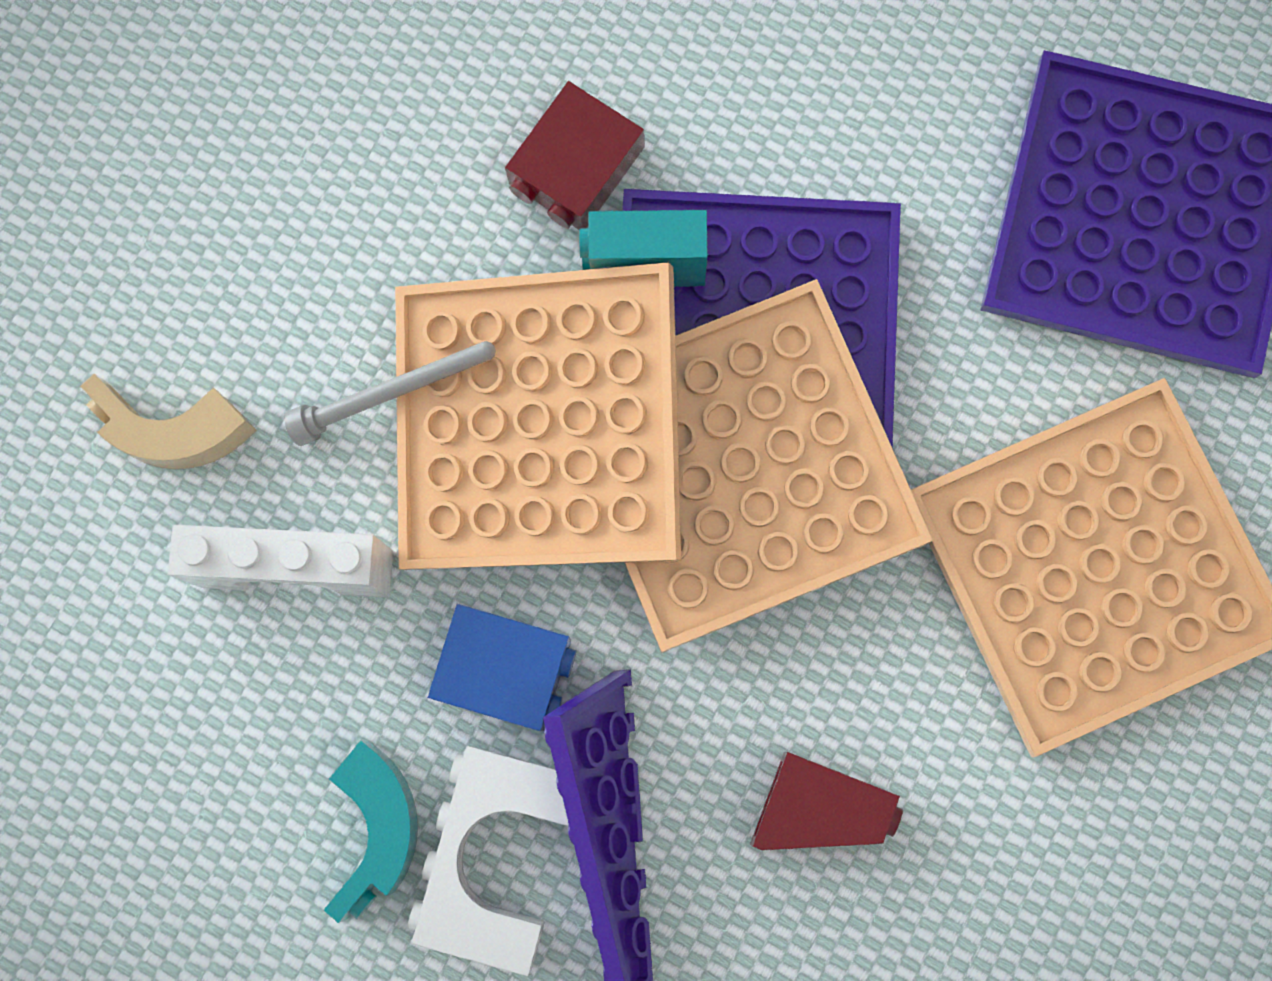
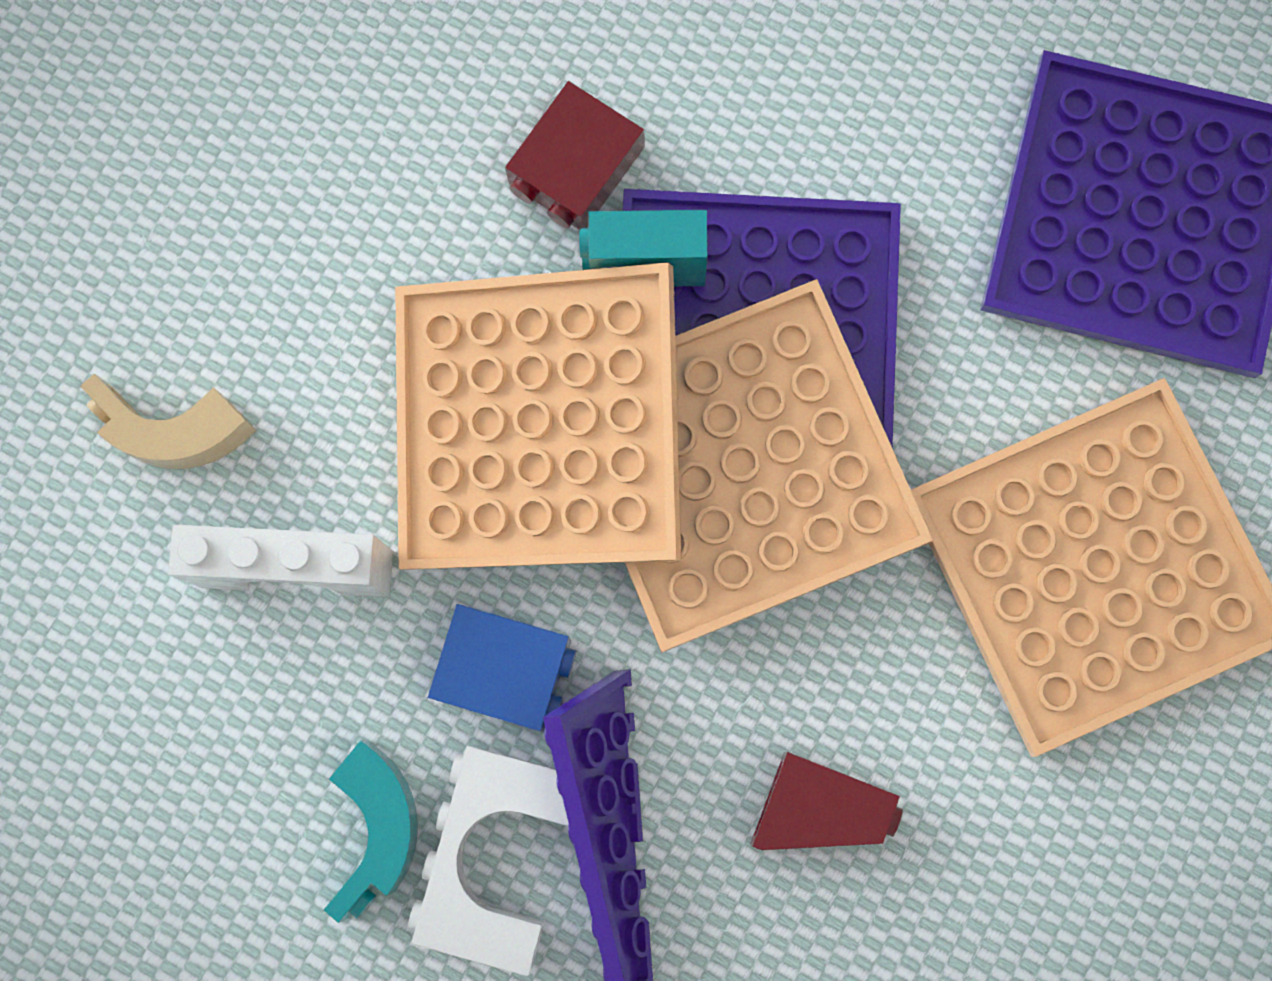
(307, 423): light grey piece -> none

